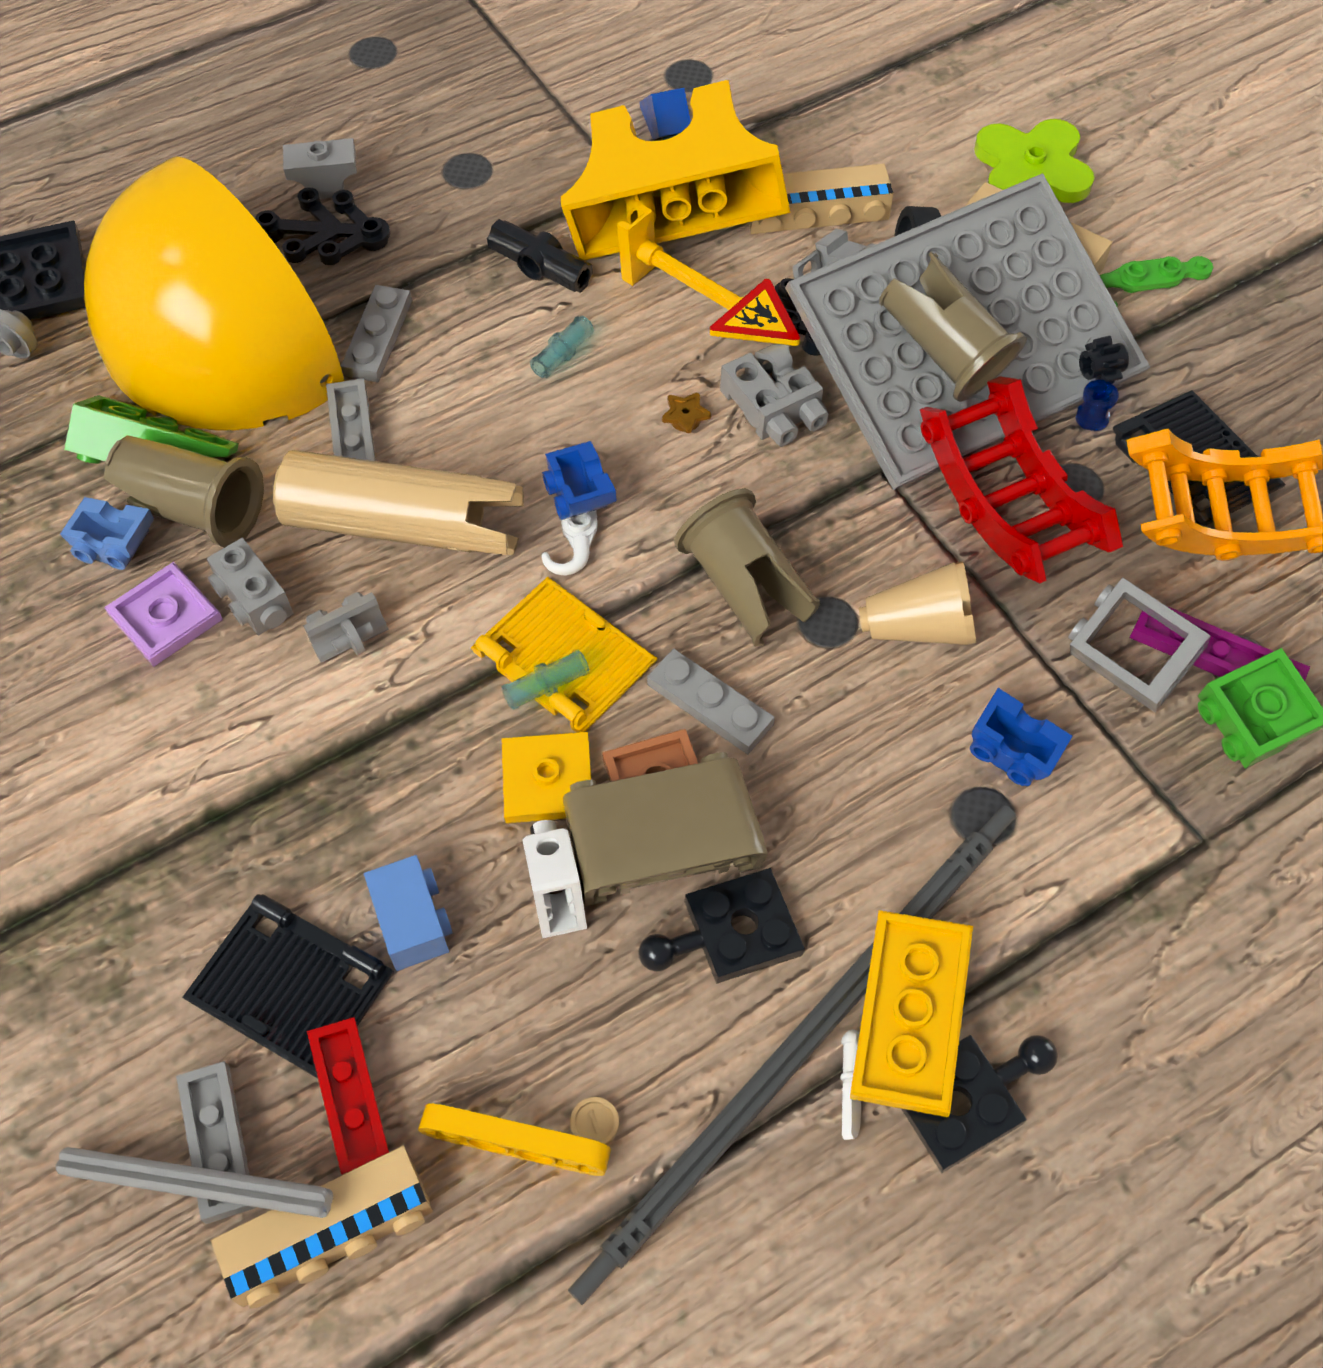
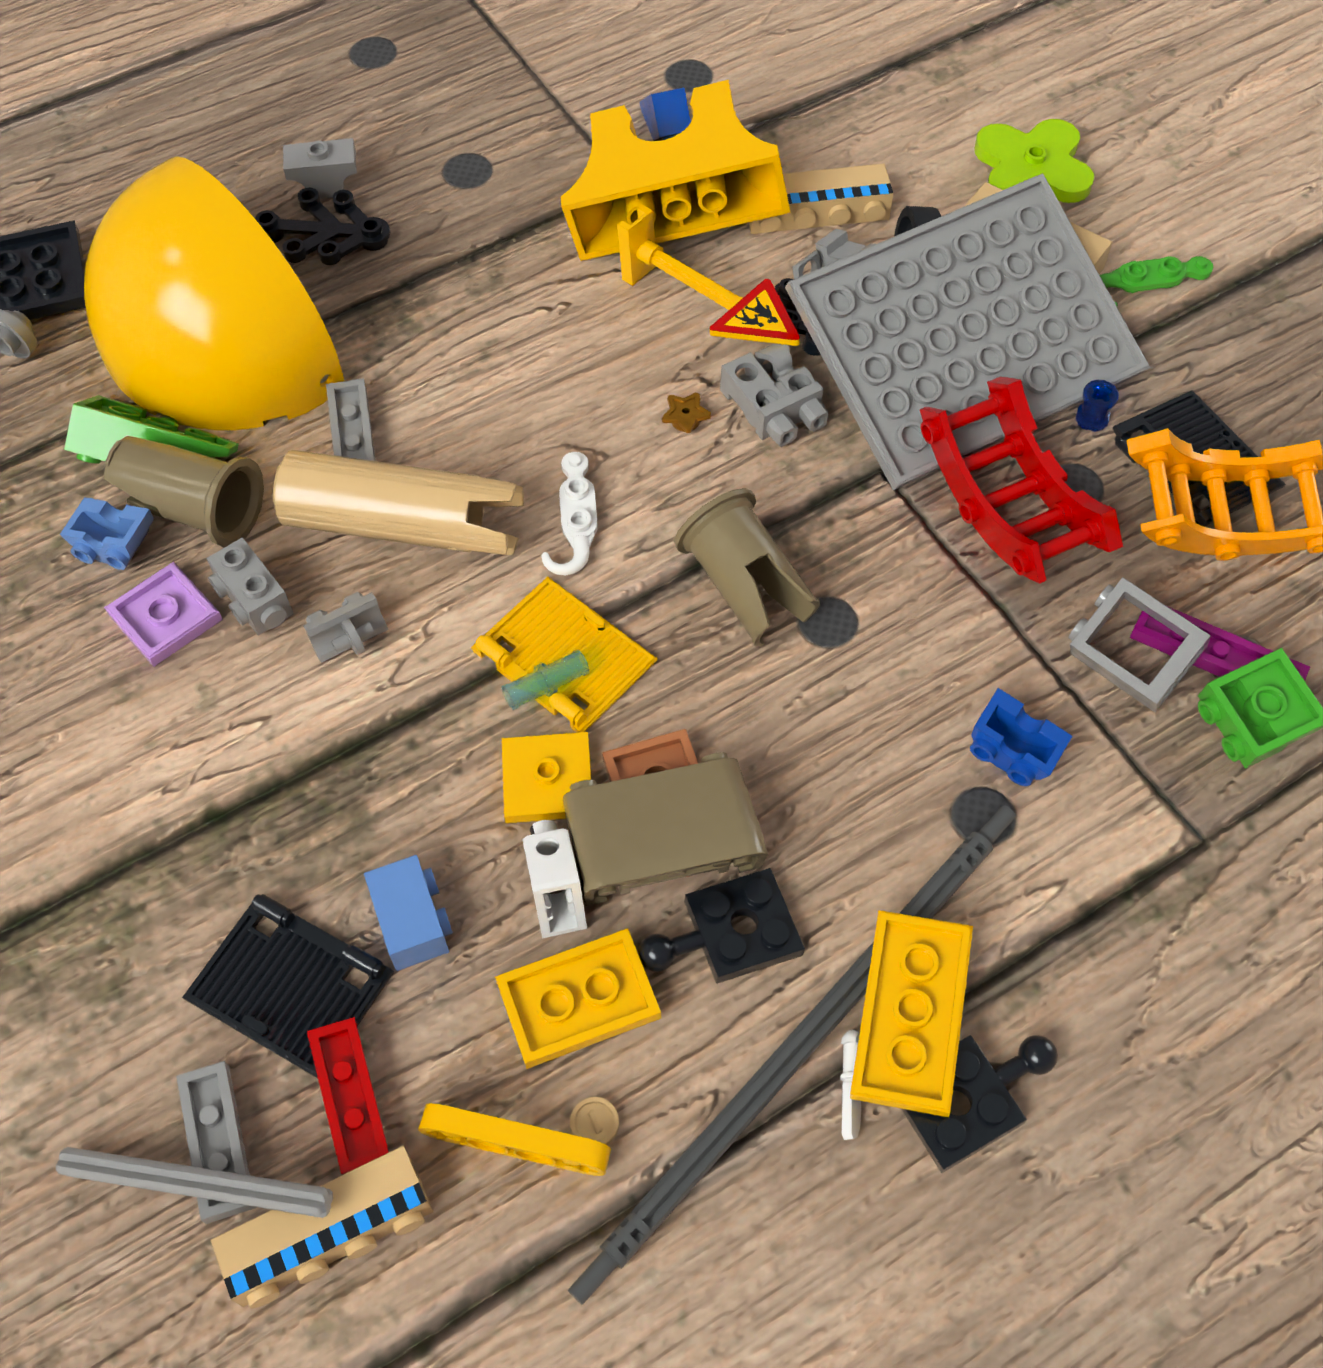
(376, 333): light grey plate -> none
(539, 255): black piece -> none
(562, 346): clear light blue pin -> none
(577, 481): blue cylinder -> none
(577, 998): none -> yellow plate
(710, 701): light grey plate -> none
(923, 609): tan cone -> none
(953, 328): dark tan piece -> none
(1104, 360): black gear -> none

